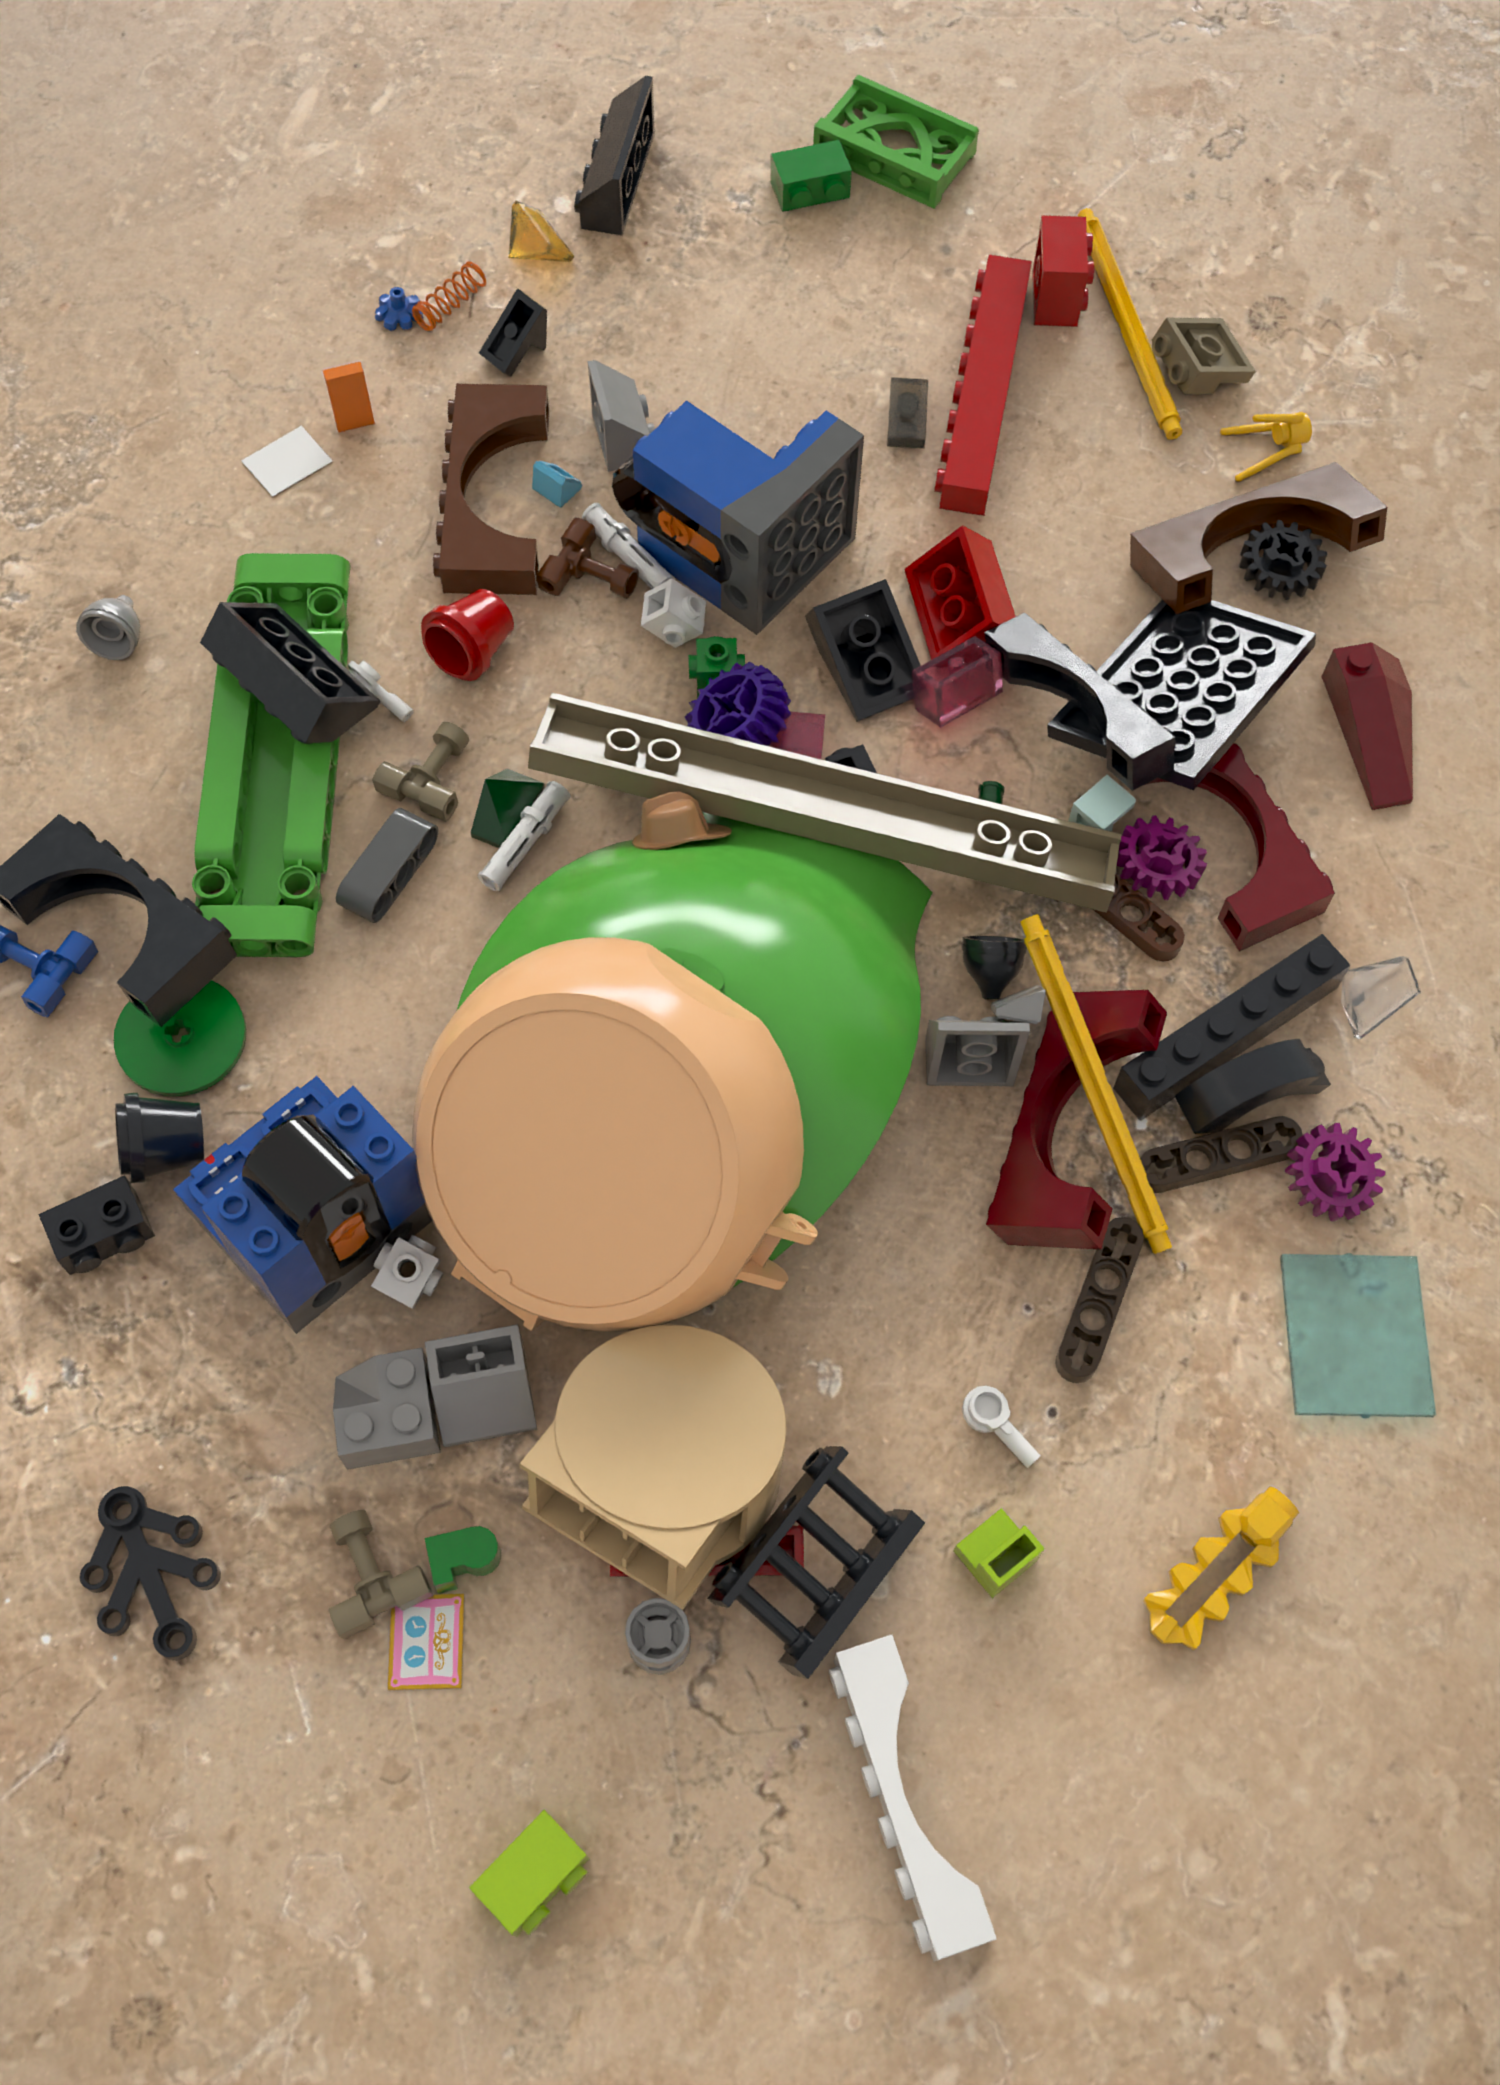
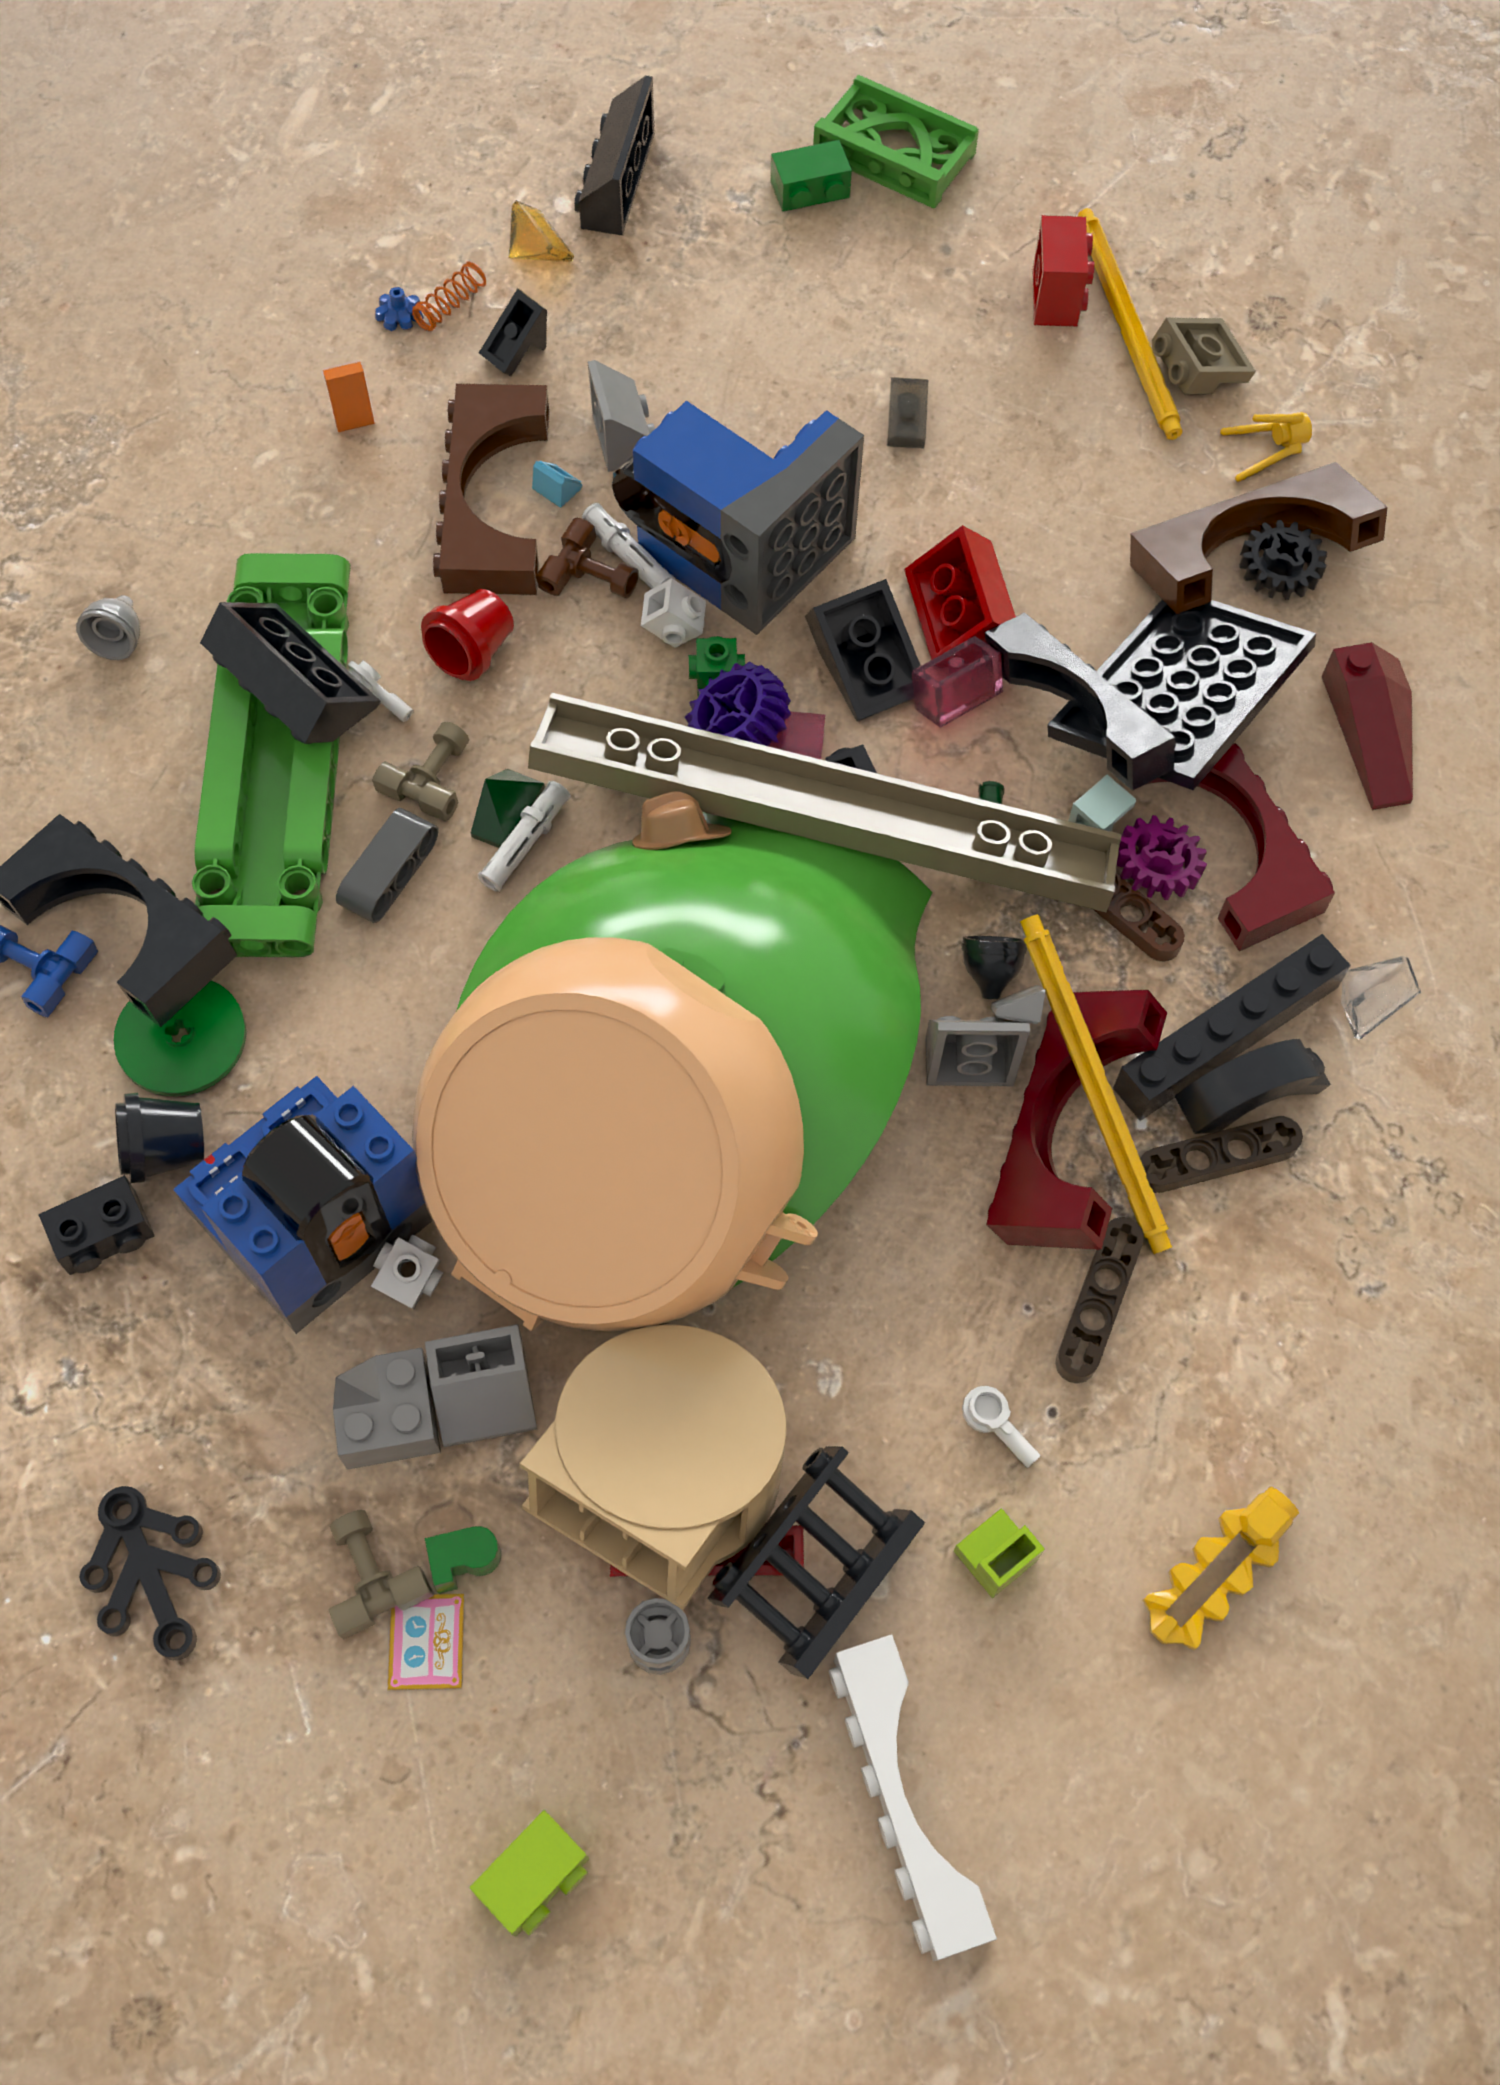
(286, 461): white sticker -> none
(985, 385): red brick -> none
(1331, 1176): magenta gear -> none
(1357, 1336): clear light blue piece -> none

